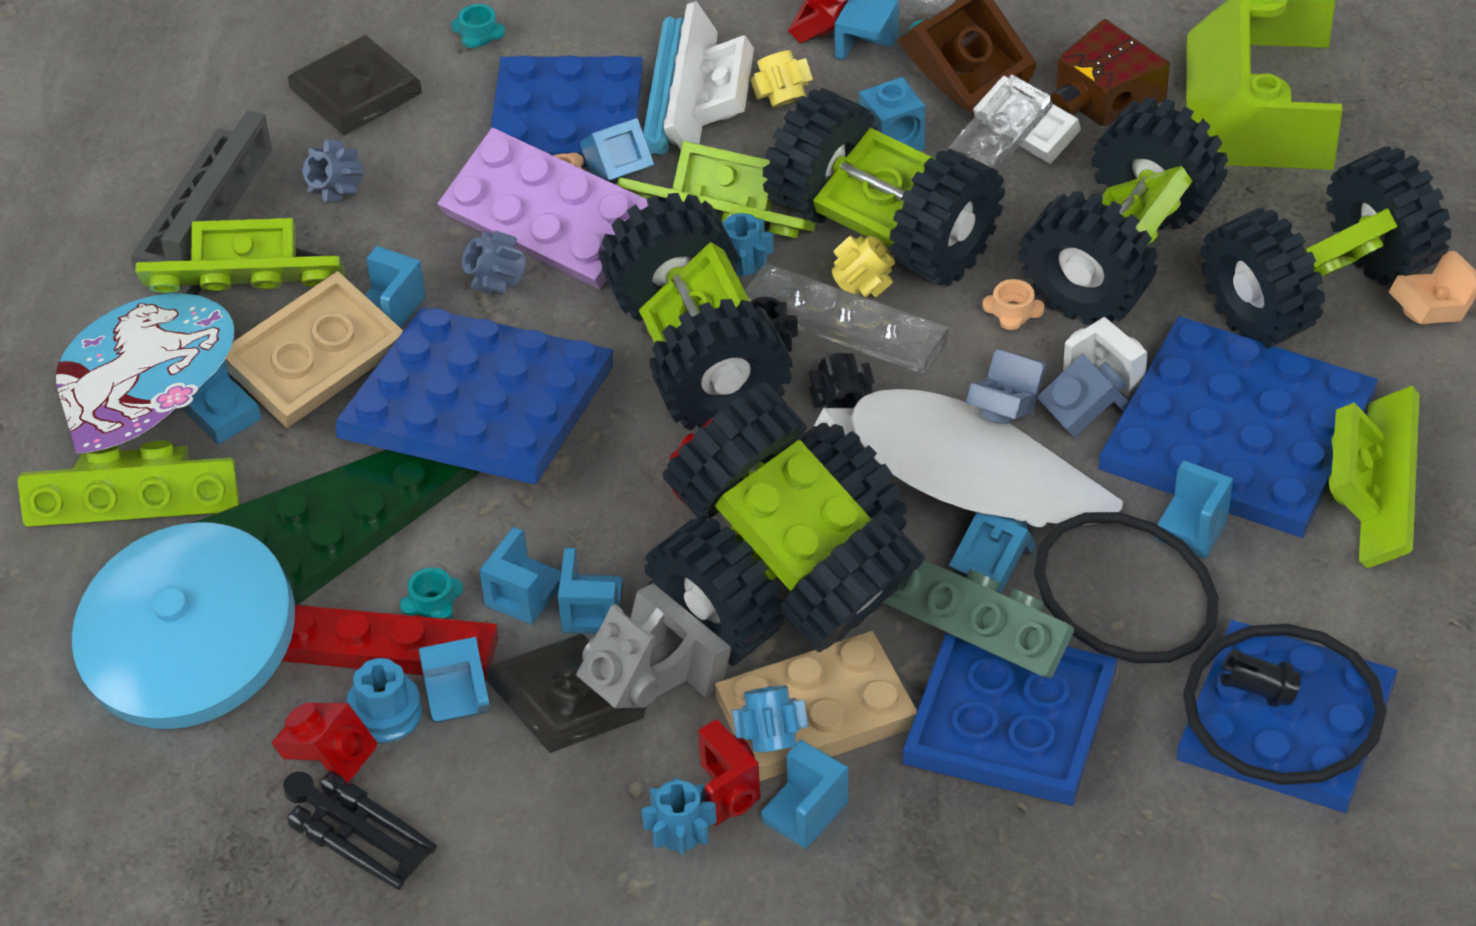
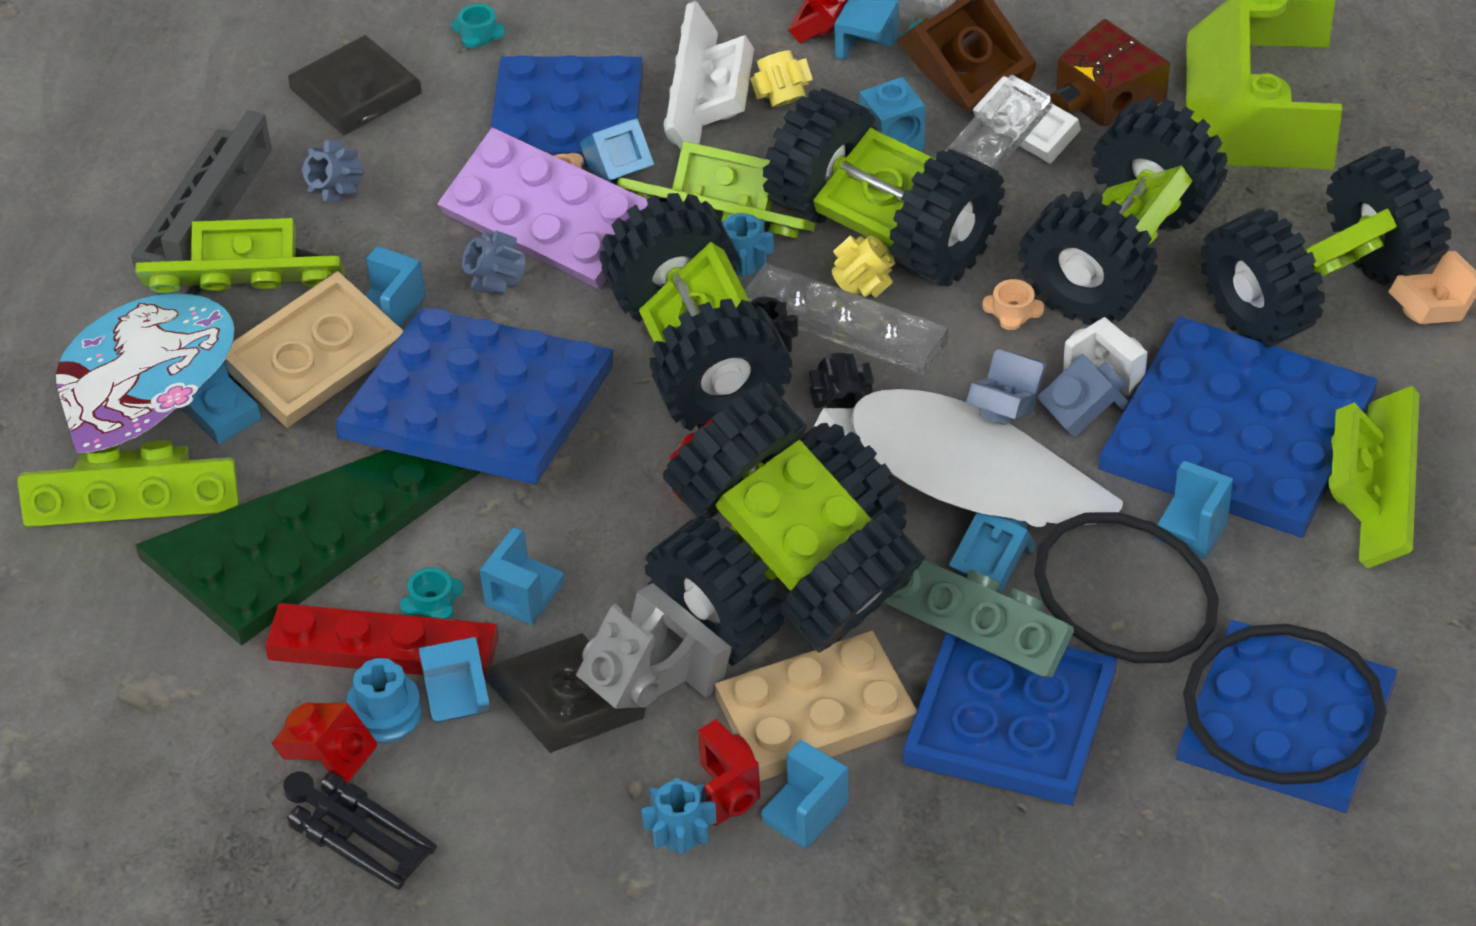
(183, 625): medium azure dish -> none
(585, 598): dark azure panel -> none
(661, 83): medium azure axle -> none
(770, 718): dark azure gear -> none
(1272, 681): black pin -> none

